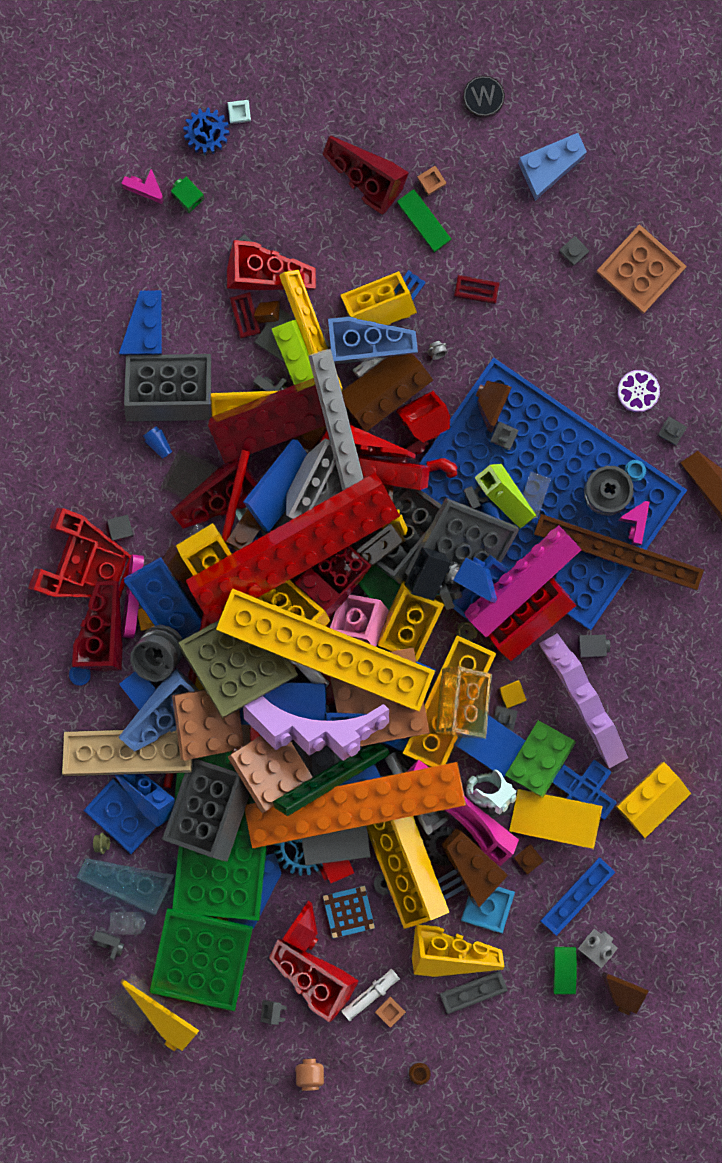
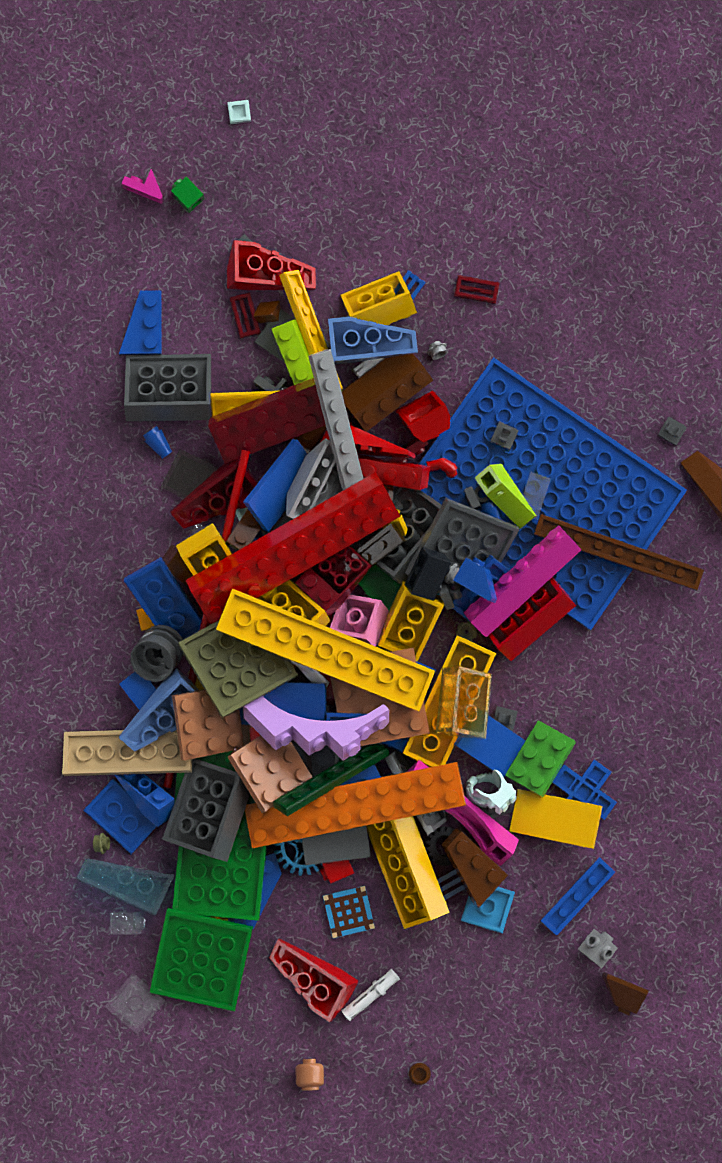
(79, 676): blue plate -> none
(85, 559): red wedge -> none
(101, 634): dark red wedge -> none
(105, 940): dark grey bracket -> none
(120, 527): dark grey tile -> none
(131, 603): dark pink beam -> none
(170, 1026): yellow wedge -> none
(199, 134): blue gear -> none
(271, 1012): dark grey tile -> none
(303, 930): red wedge -> none
(373, 175): dark red wedge -> none
(377, 884): dark grey plate -> none
(390, 1012): nougat plate -> none
(424, 220): green tile -> none
(431, 180): nougat plate -> none
(445, 955): yellow wedge -> none
(473, 992): dark grey tile -> none
(483, 96): black tile -> none
(491, 402): reddish brown slope -> none
(512, 694): yellow slope -> none
(528, 859): reddish brown plate -> none
(550, 163): medium blue wedge -> none
(564, 970): green slope -> none
(574, 250): dark grey plate -> none
(586, 700): lavender arch -> none
(593, 646): dark grey brick -> none
(608, 503): dark grey wheel -> none
(635, 470): dark azure plate -> none
(638, 391): tile -> none
(638, 517): dark pink slope -> none
(641, 269): nougat plate -> none
(653, 799): yellow slope -> none

